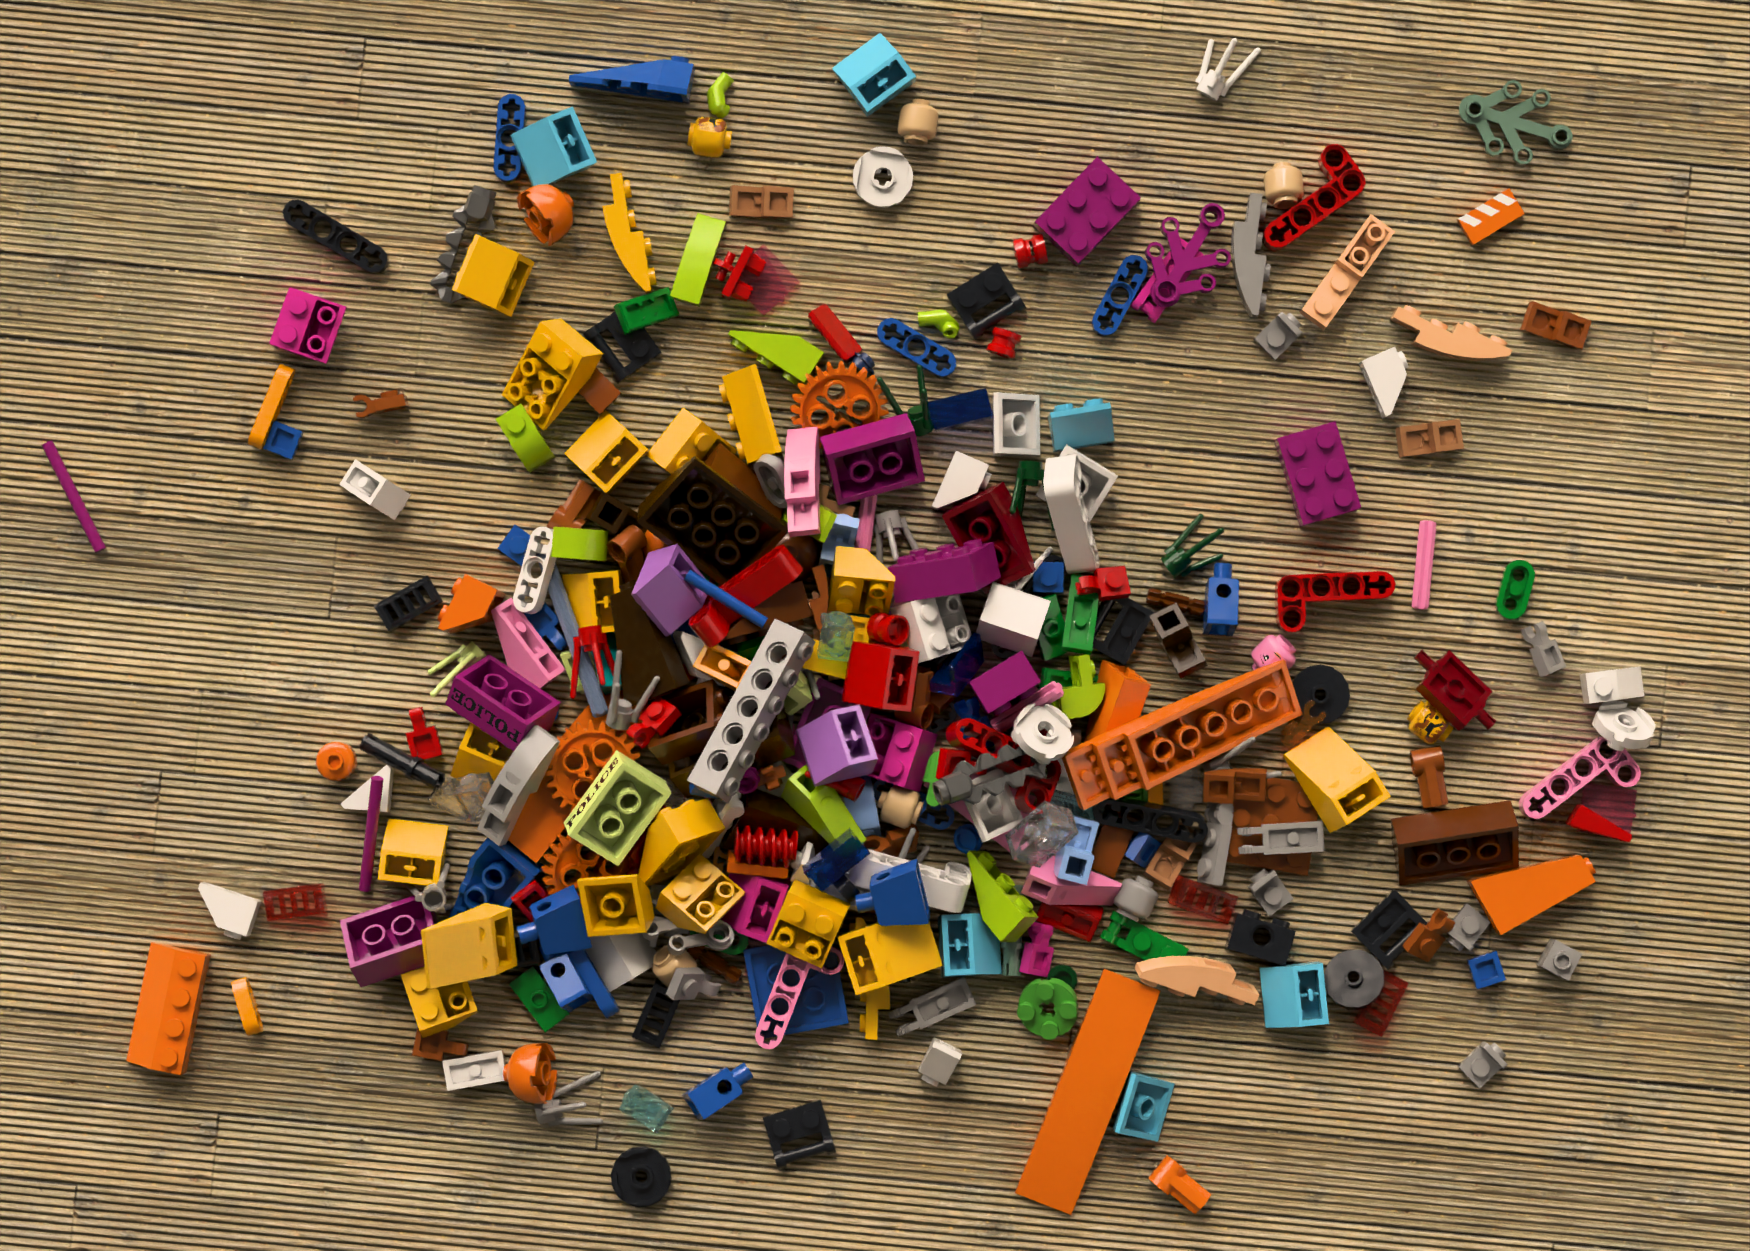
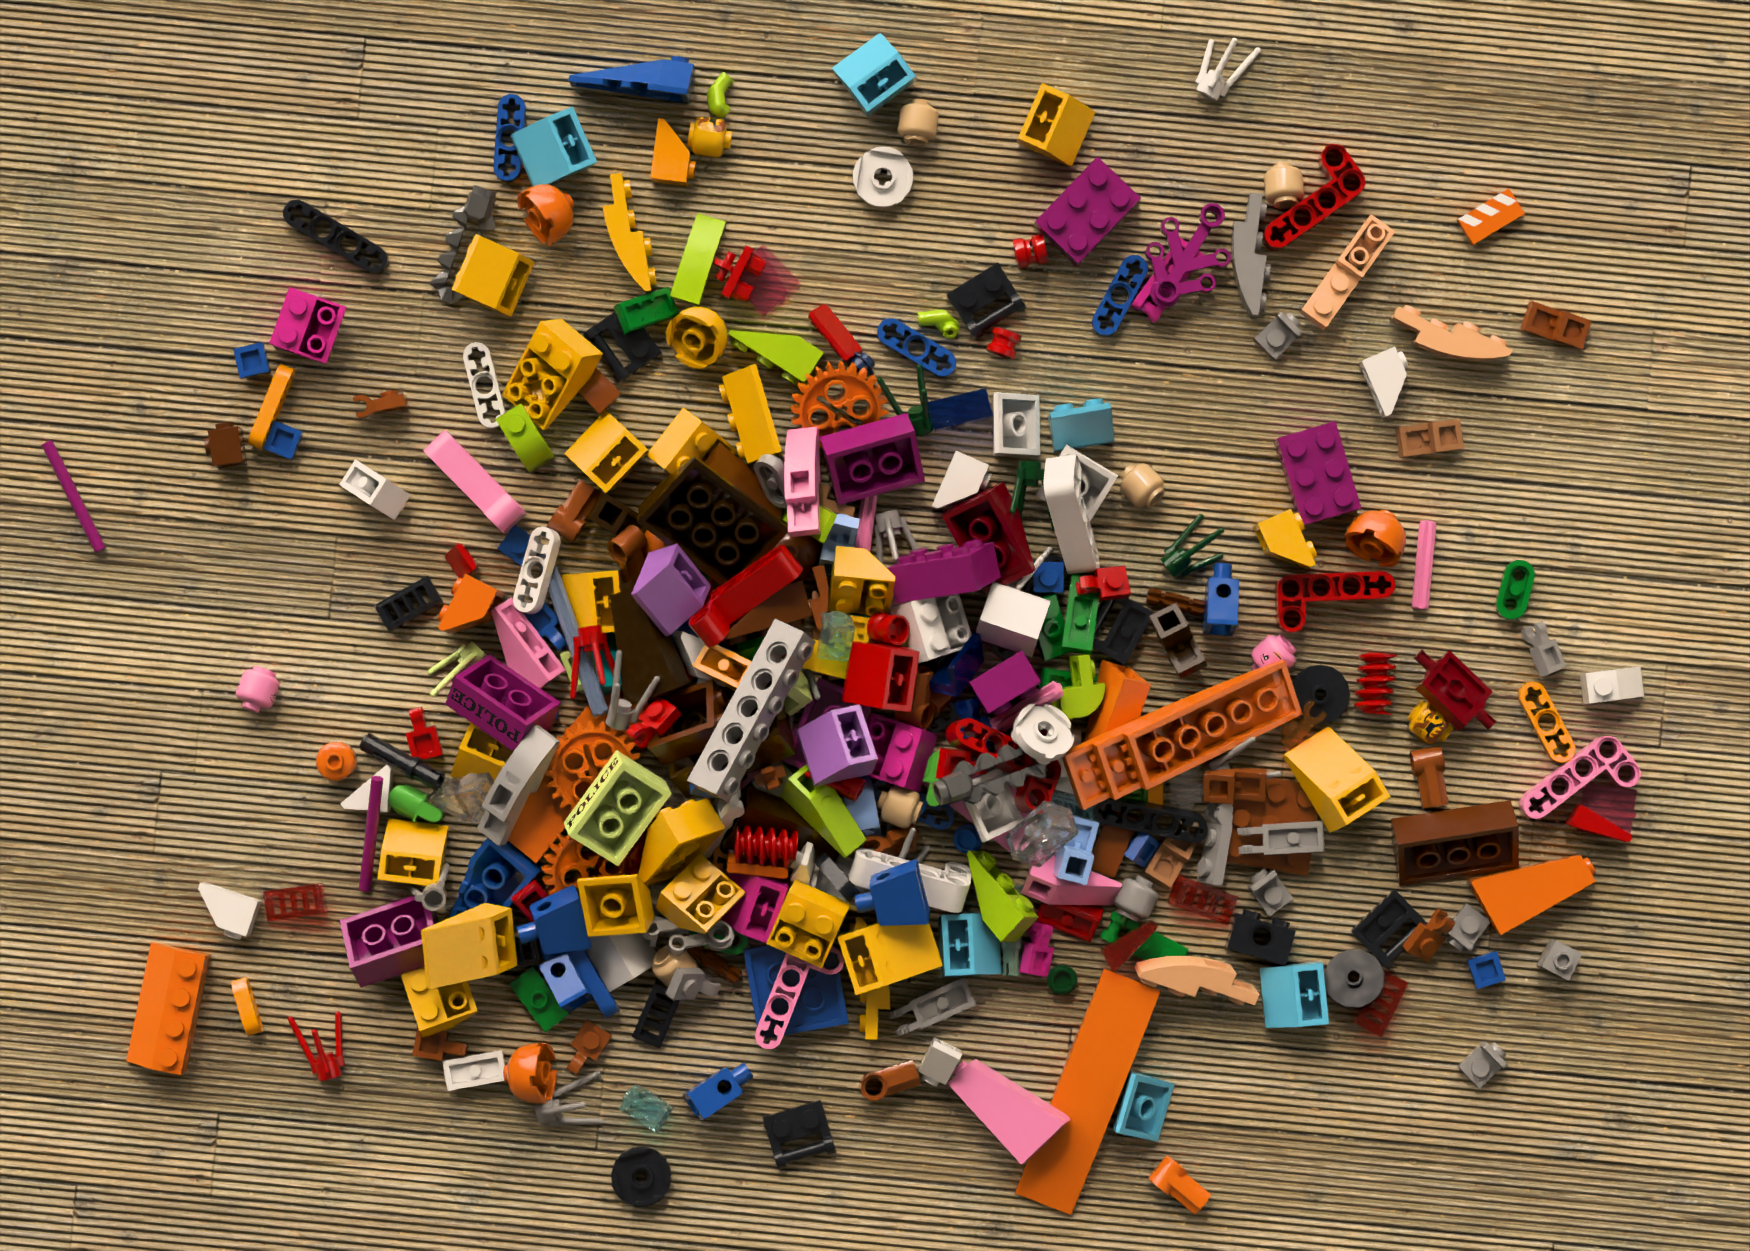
(226, 445): none -> reddish brown brick
(251, 360): none -> blue plate
(257, 689): none -> bright pink head
(325, 1064): none -> red plant
(413, 804): none -> bright green arm
(461, 560): none -> red slope
(471, 365): none -> white beam
(475, 481): none -> bright pink beam
(579, 543): lime brick -> none
(589, 1043): none -> dark orange plate
(670, 158): none -> light orange slope
(697, 336): none -> yellow cylinder
(725, 598): blue bar -> none
(749, 781): magenta plate -> none
(761, 202): medium nougat slope -> none
(835, 860): clear blue panel -> none
(892, 1079): none -> dark orange piece
(1007, 1110): none -> bright pink slope
(1048, 1024): bright green plate -> none
(1056, 125): none -> yellow slope
(1121, 949): none -> clear red slope
(1142, 485): none -> tan head
(1283, 539): none -> yellow slope
(1375, 683): none -> red piece
(1376, 536): none -> orange cylinder
(1510, 121): sand green plant -> none
(1548, 746): none -> light orange beam
(1623, 726): white plate -> none

